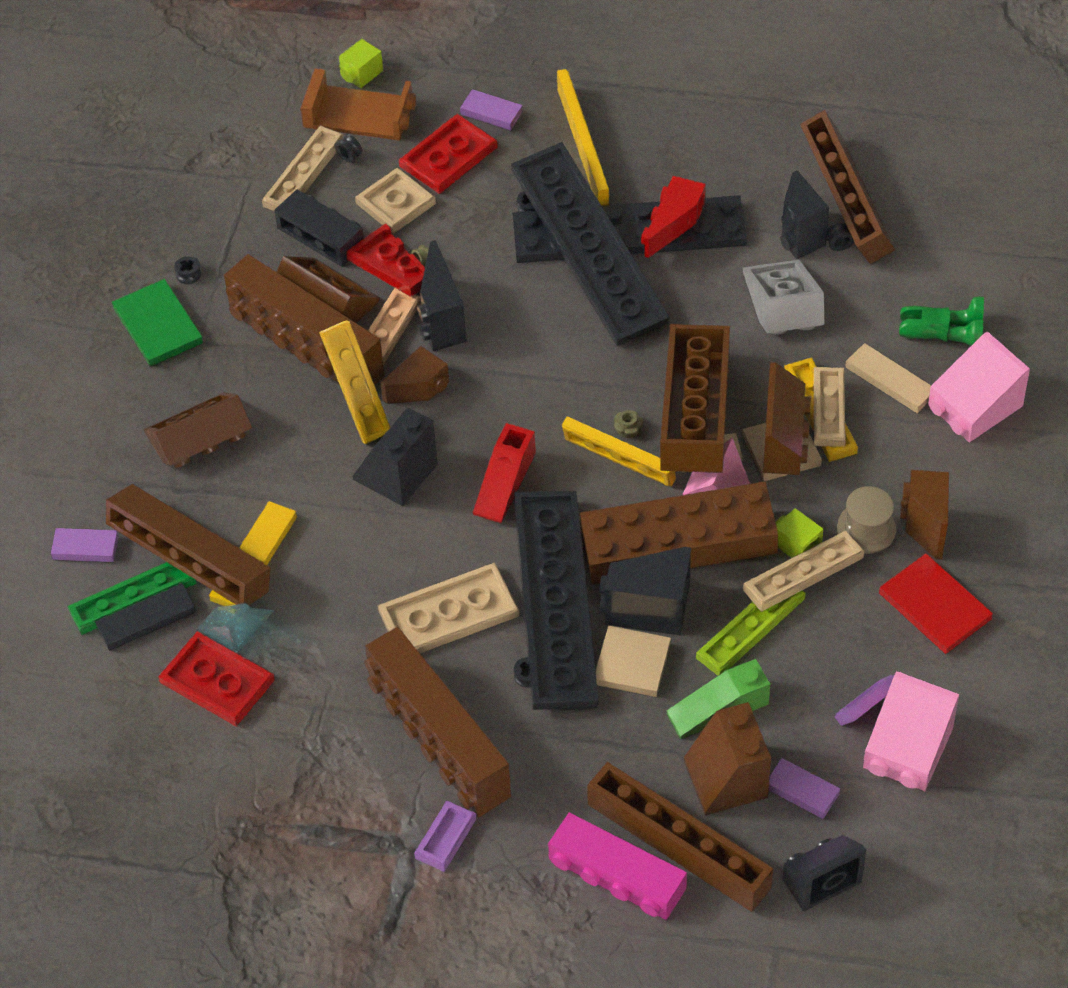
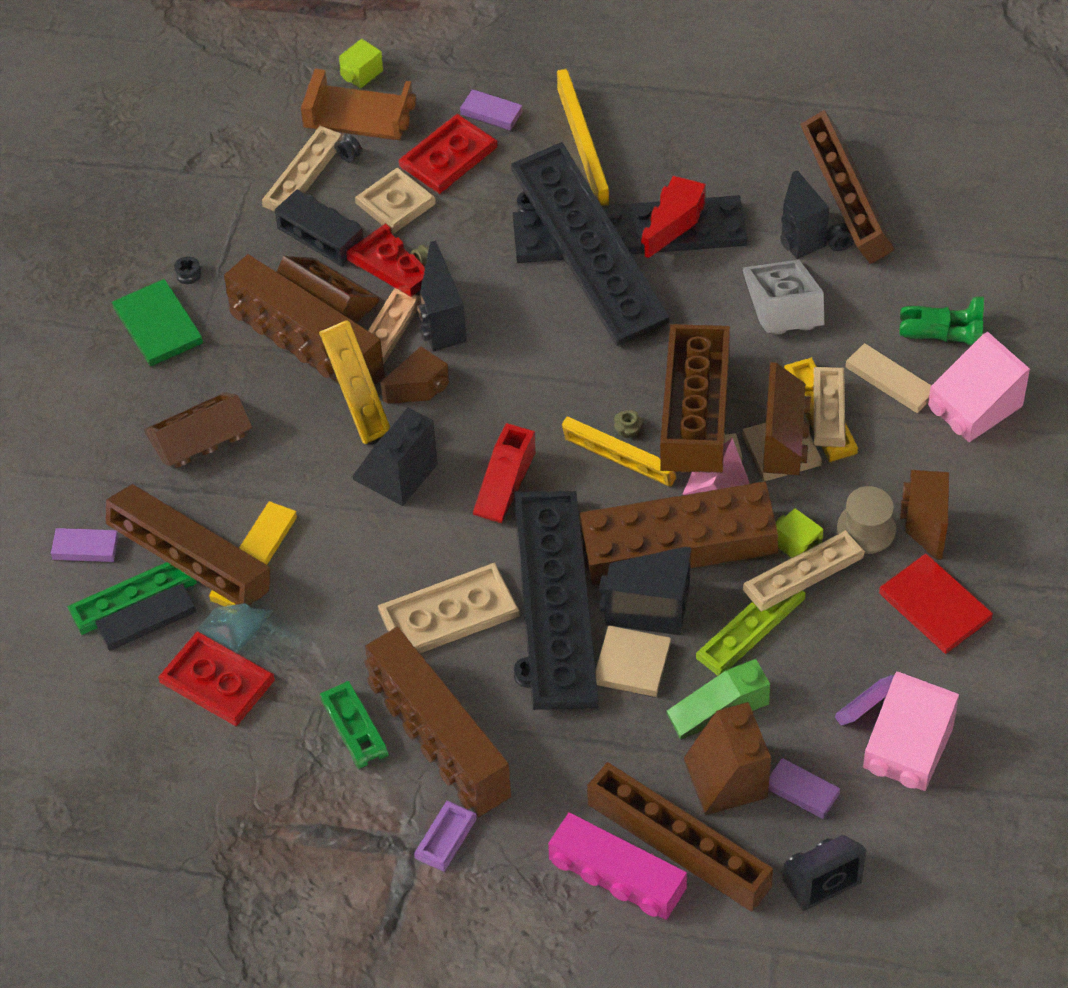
(353, 724): none -> green plate

